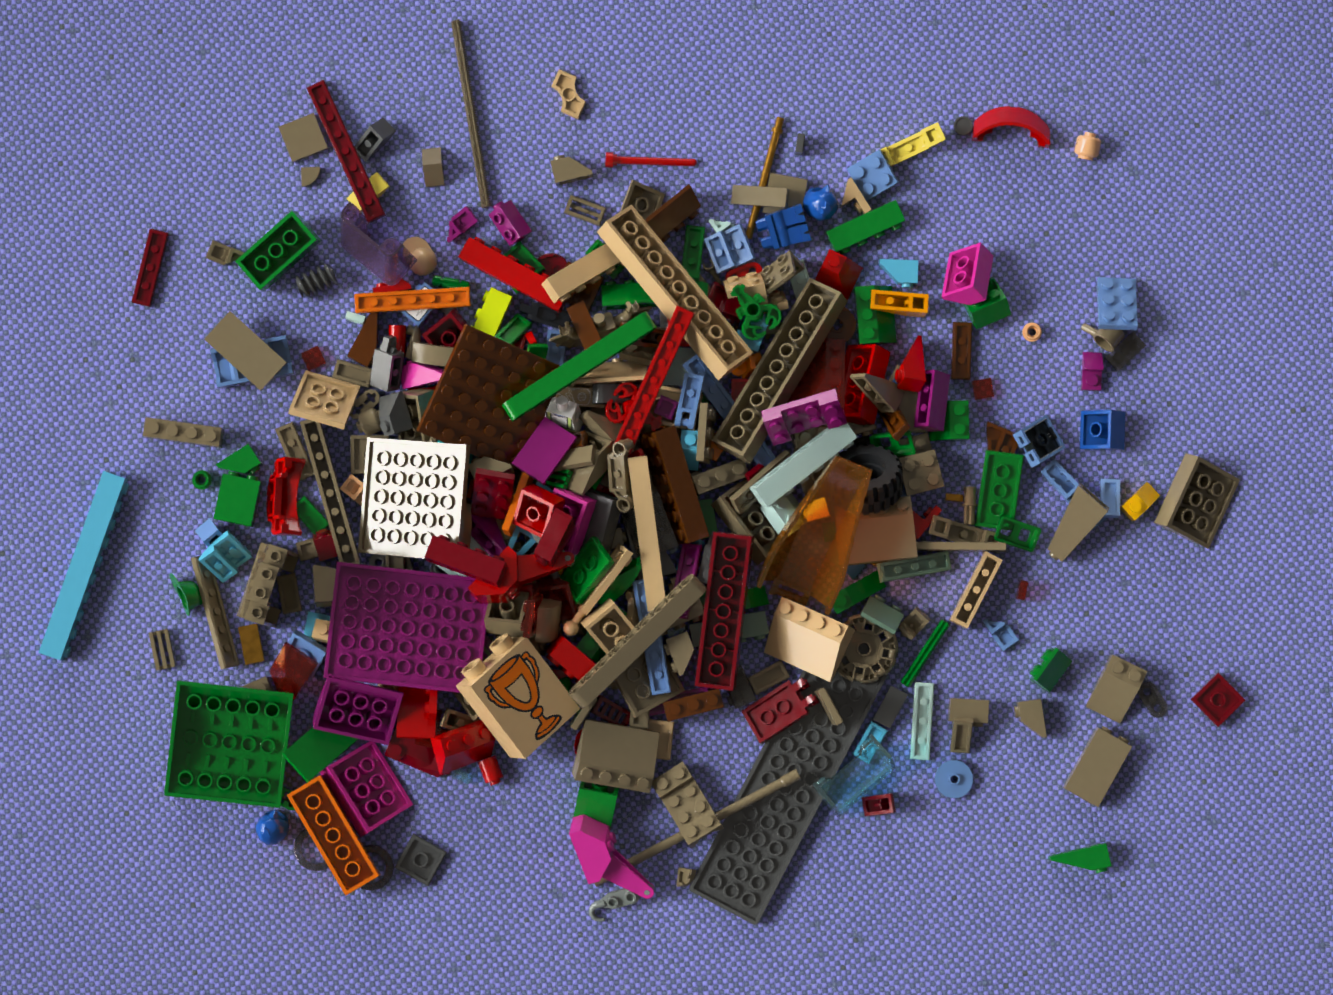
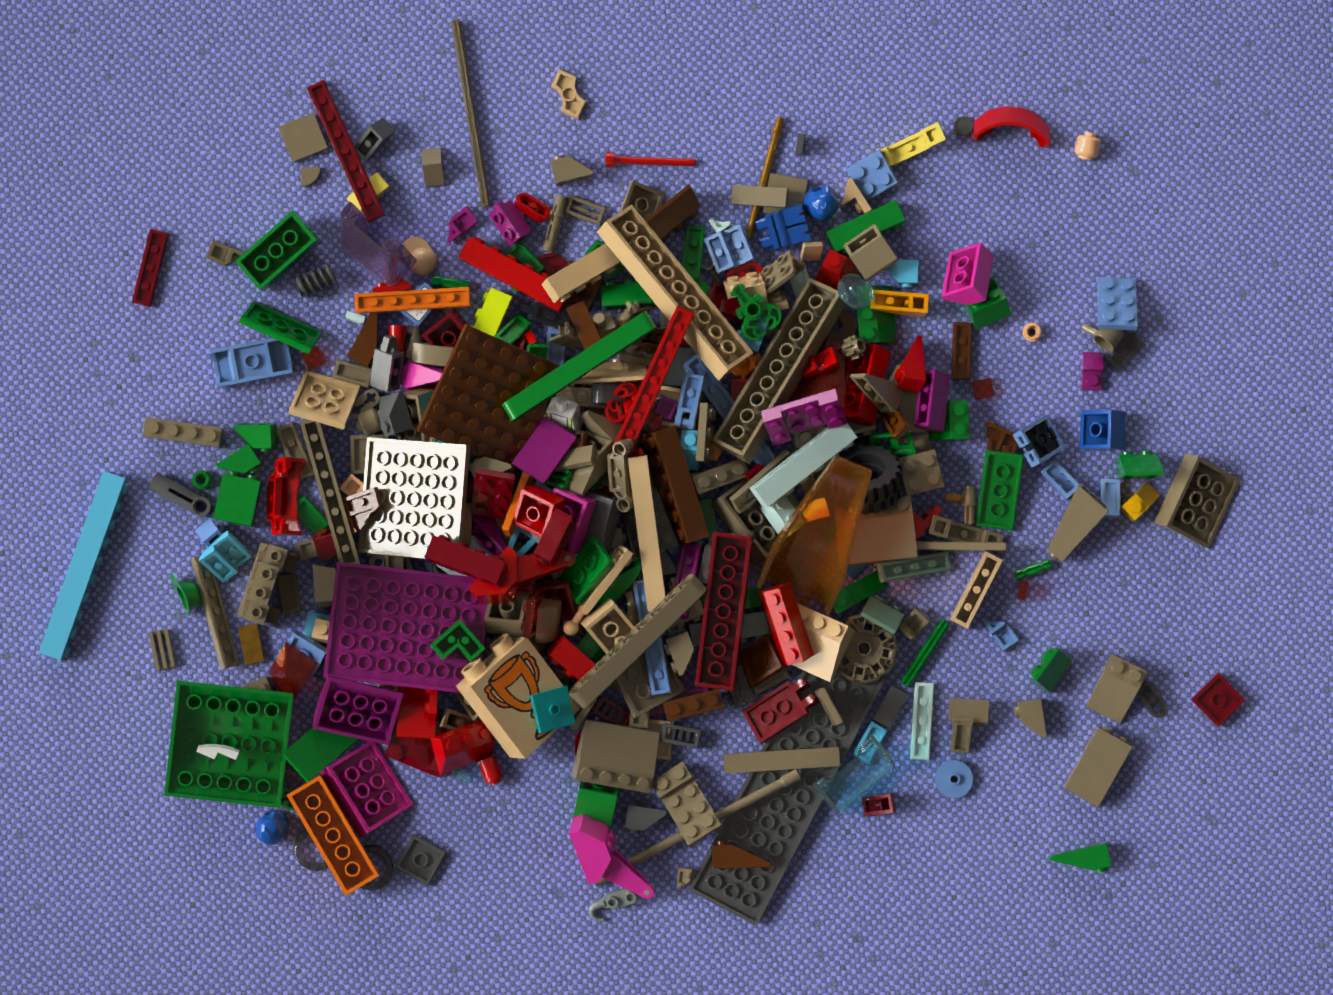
(162, 486): none -> dark grey piece
(212, 749): none -> white slope
(245, 351): dark tan tile -> none
(258, 434): none -> green slope
(281, 327): none -> green tile
(362, 508): none -> wing
(458, 637): none -> green brick
(532, 207): none -> red plate
(552, 709): none -> teal plate
(557, 215): none -> dark tan pin
(641, 818): none -> dark grey slope
(697, 733): none -> dark grey slope
(731, 856): none -> reddish brown slope
(760, 660): none -> reddish brown plate
(781, 760): none -> dark tan tile
(785, 623): none -> red slope
(811, 251): none -> tan tile
(821, 363): none -> red slope
(853, 347): none -> dark tan gear
(855, 291): none -> clear light blue tile
(870, 252): none -> dark tan slope
(1012, 539): green piece -> none
(1032, 569): none -> green axle
(1138, 466): none -> green slope

